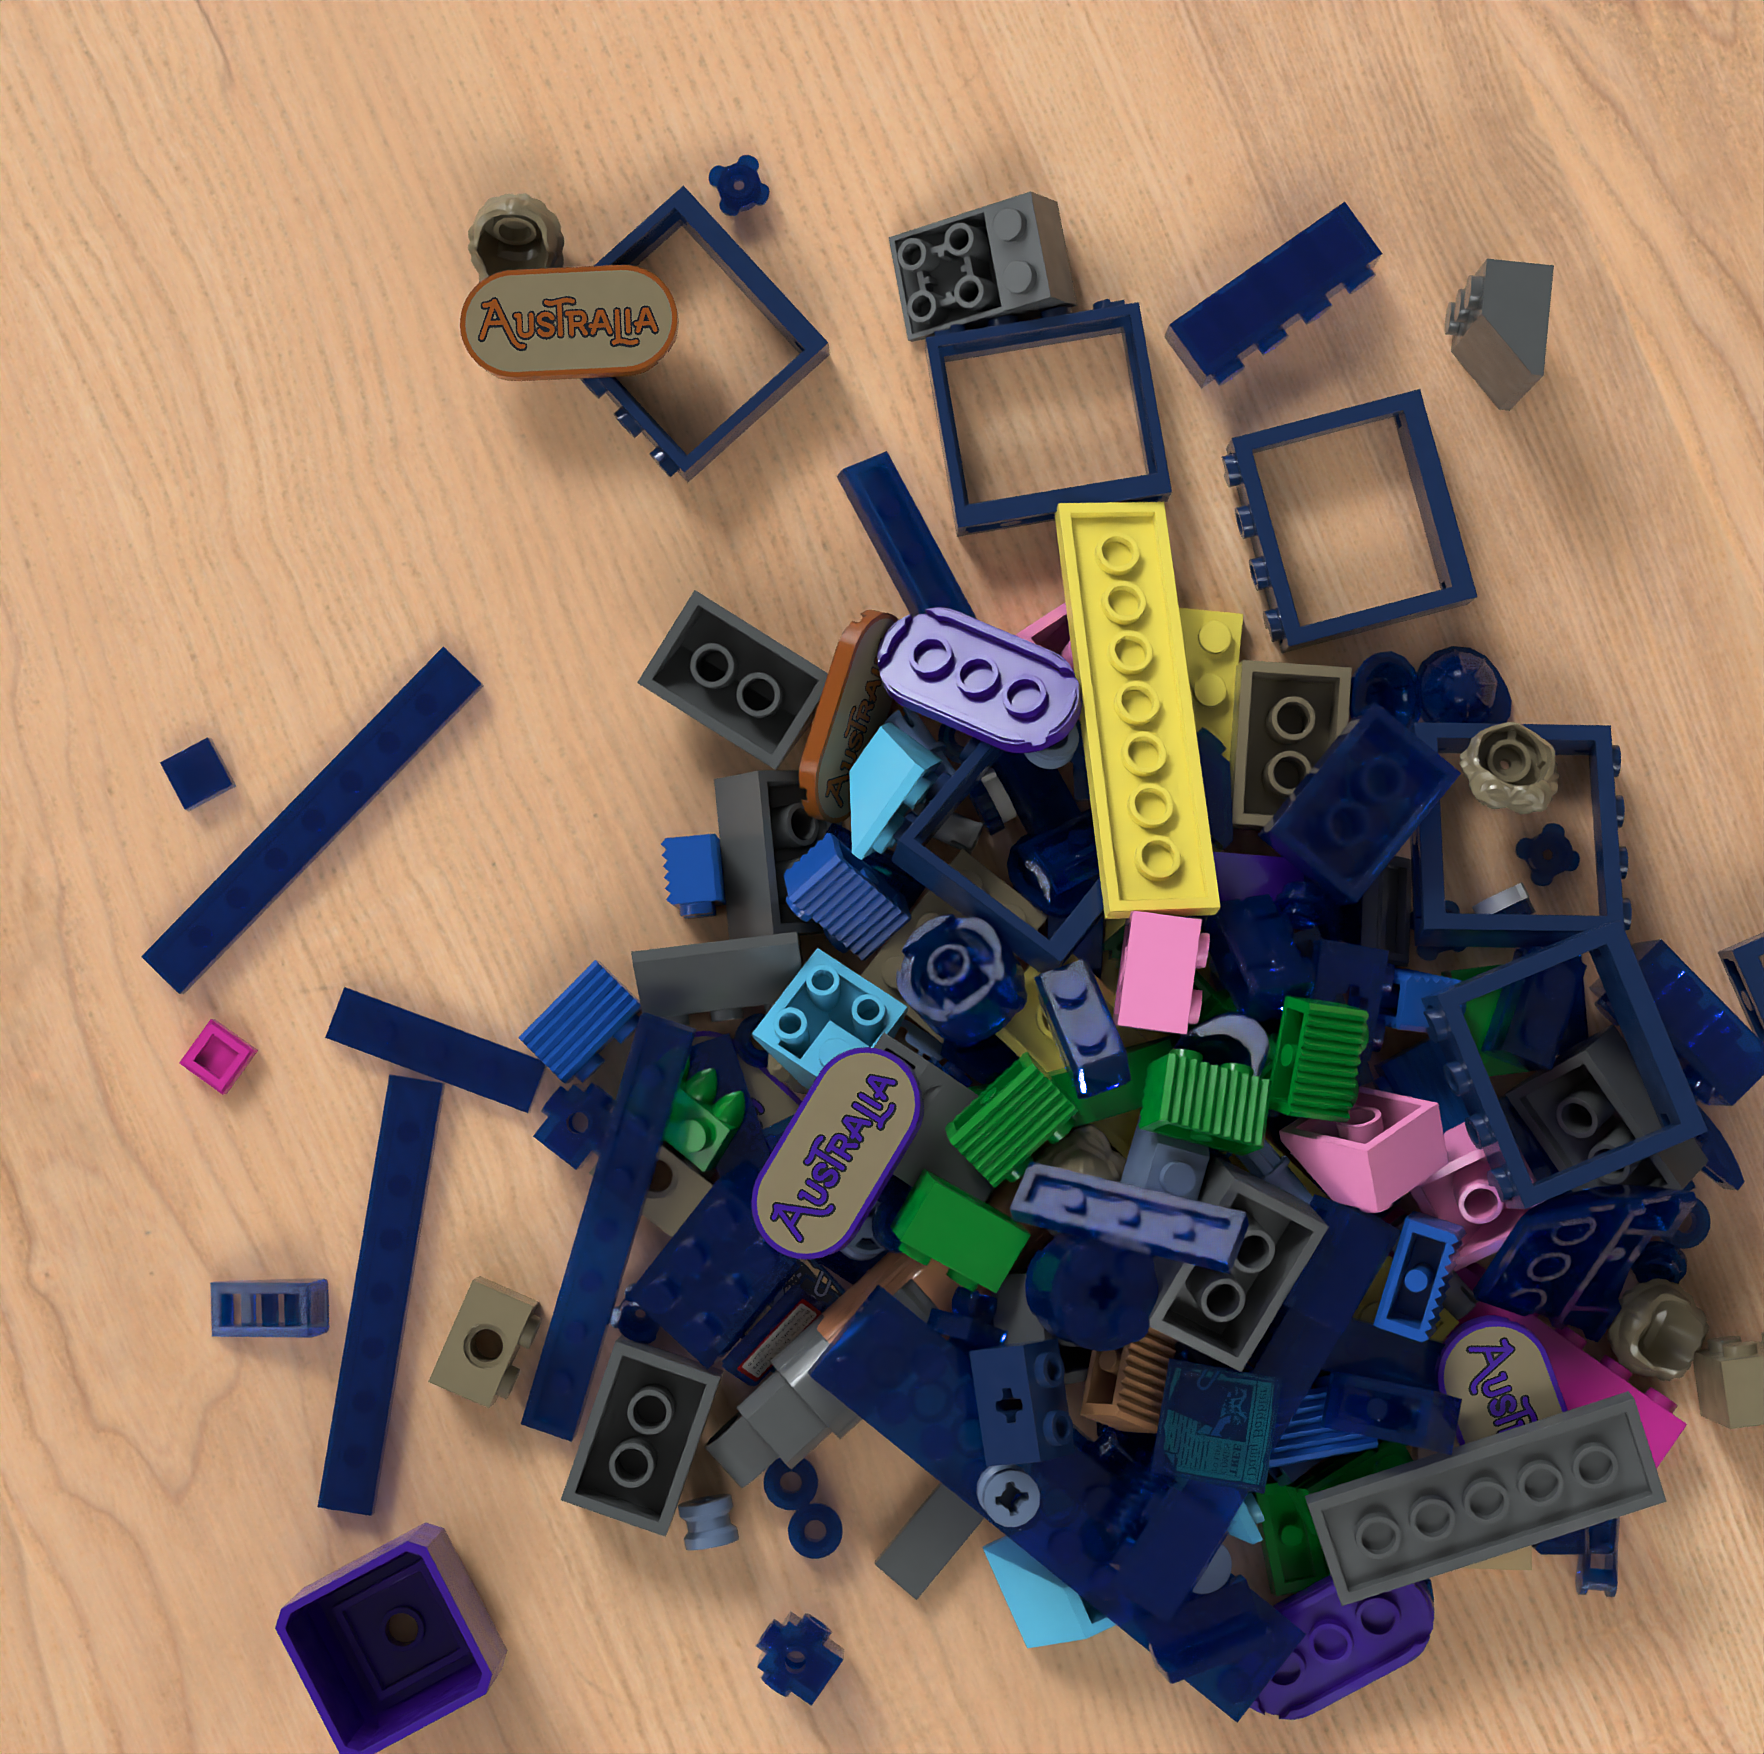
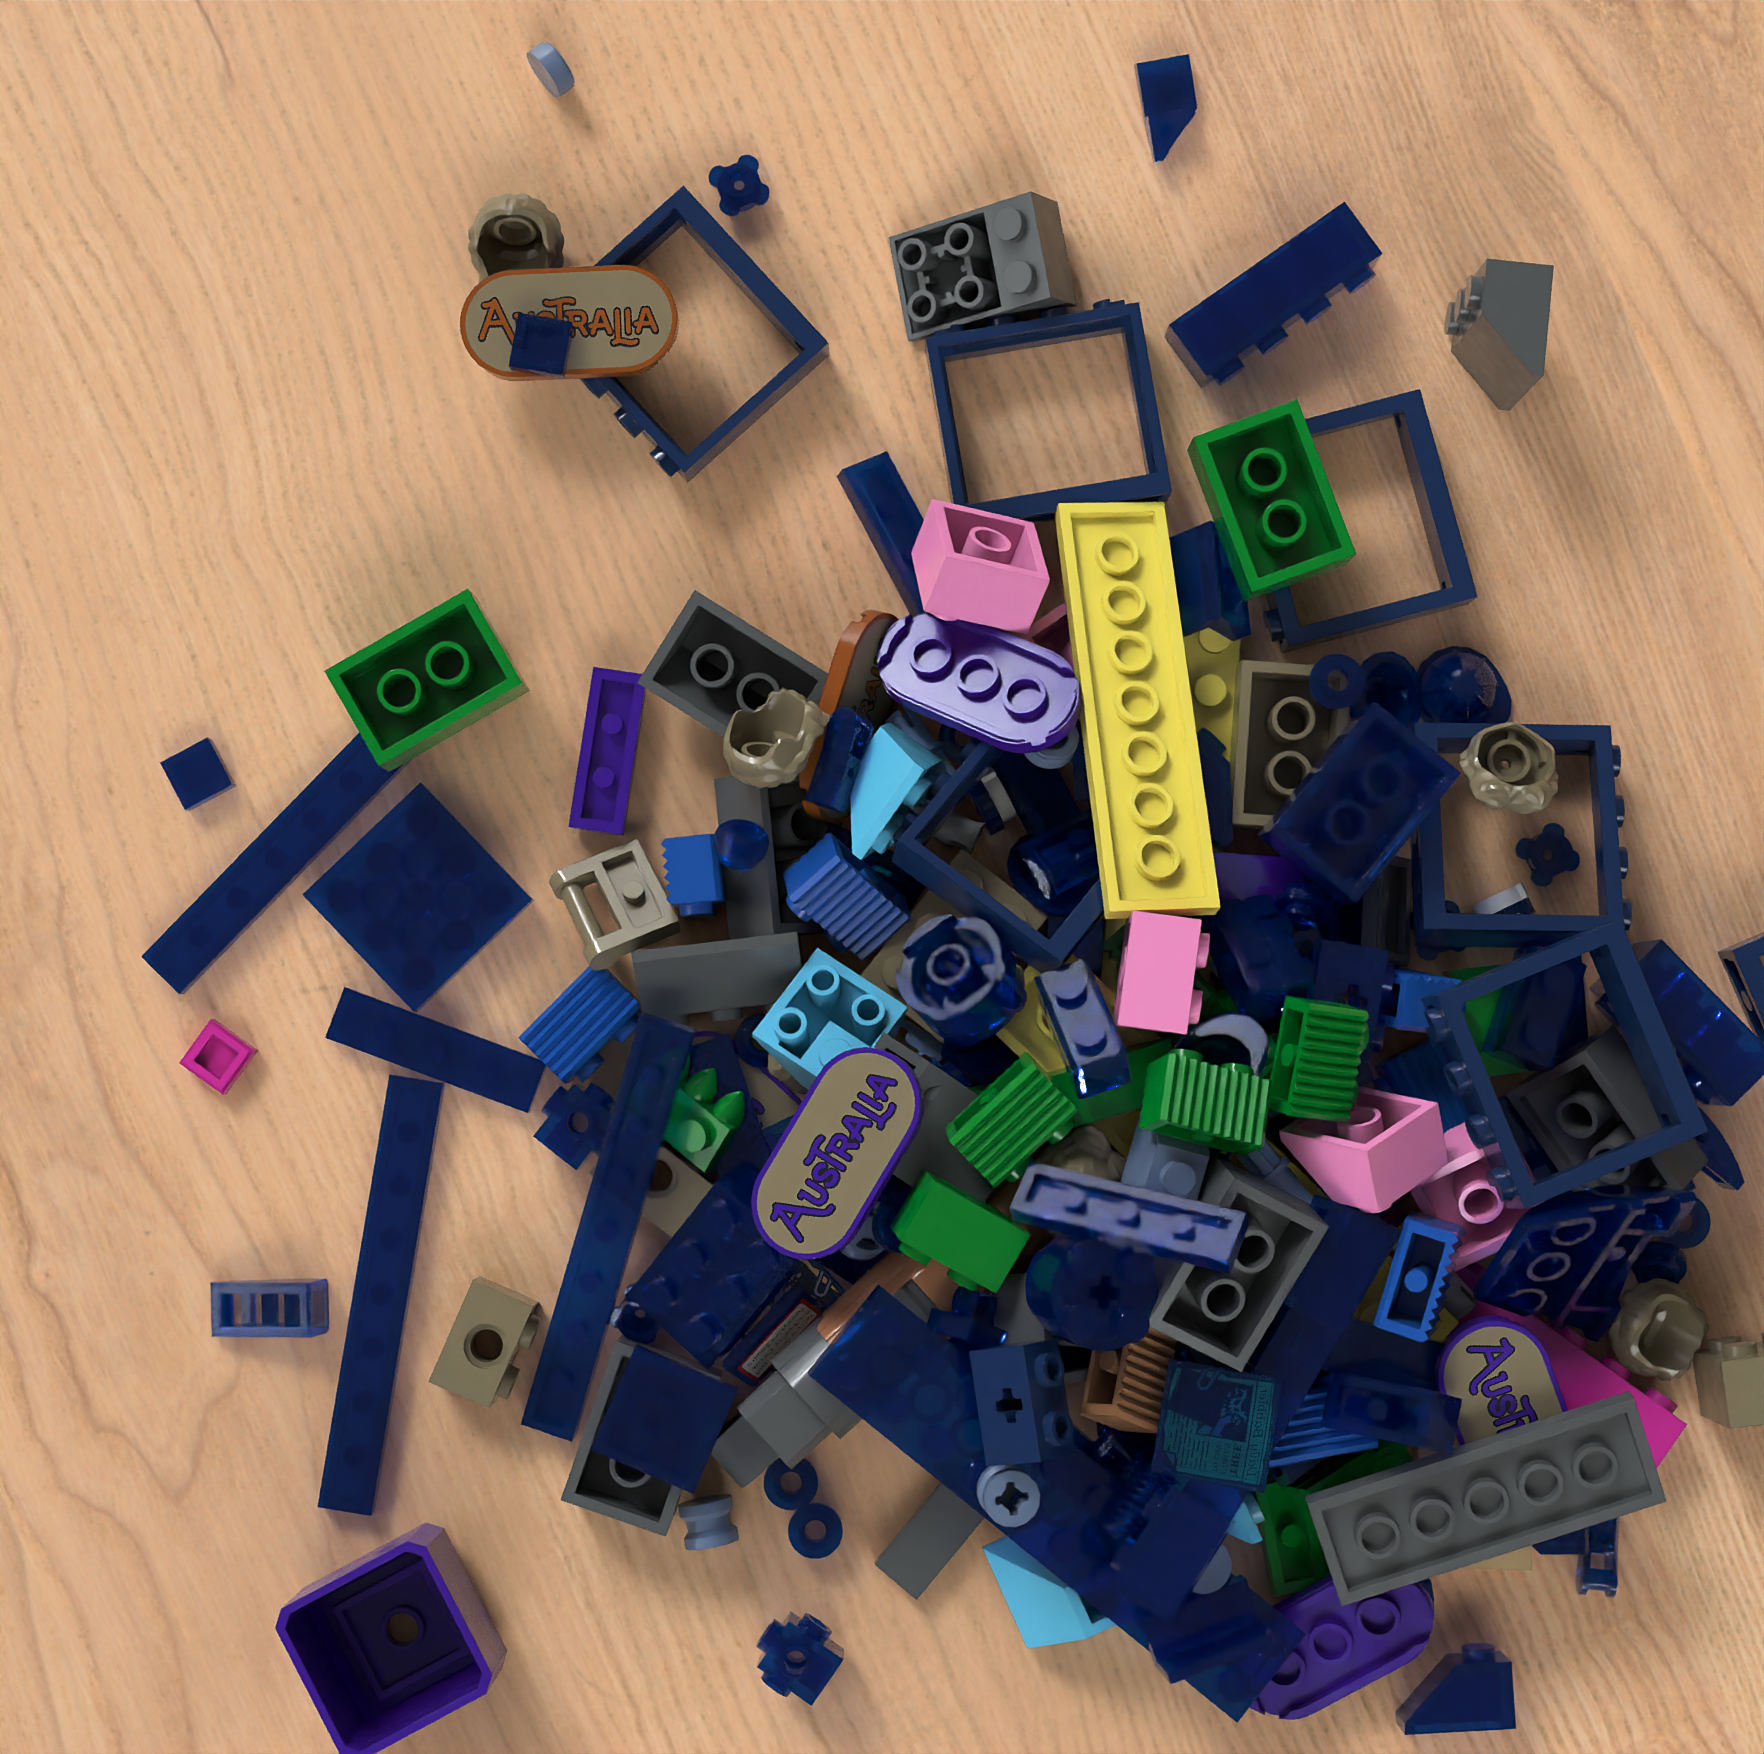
(418, 897): none -> clear blue plate
(427, 680): none -> green brick
(541, 346): none -> clear blue tile
(551, 69): none -> sand blue tile
(608, 752): none -> dark purple plate
(631, 896): none -> dark tan plate
(664, 1418): none -> clear blue tile
(741, 844): none -> clear blue plate
(774, 739): none -> dark tan hair
(840, 760): none -> clear blue bar
(979, 567): none -> bright pink brick
(1165, 100): none -> clear blue slope
(1207, 585): none -> clear blue panel
(1270, 500): none -> green brick
(1324, 693): none -> clear blue plate
(1462, 1694): none -> clear blue slope

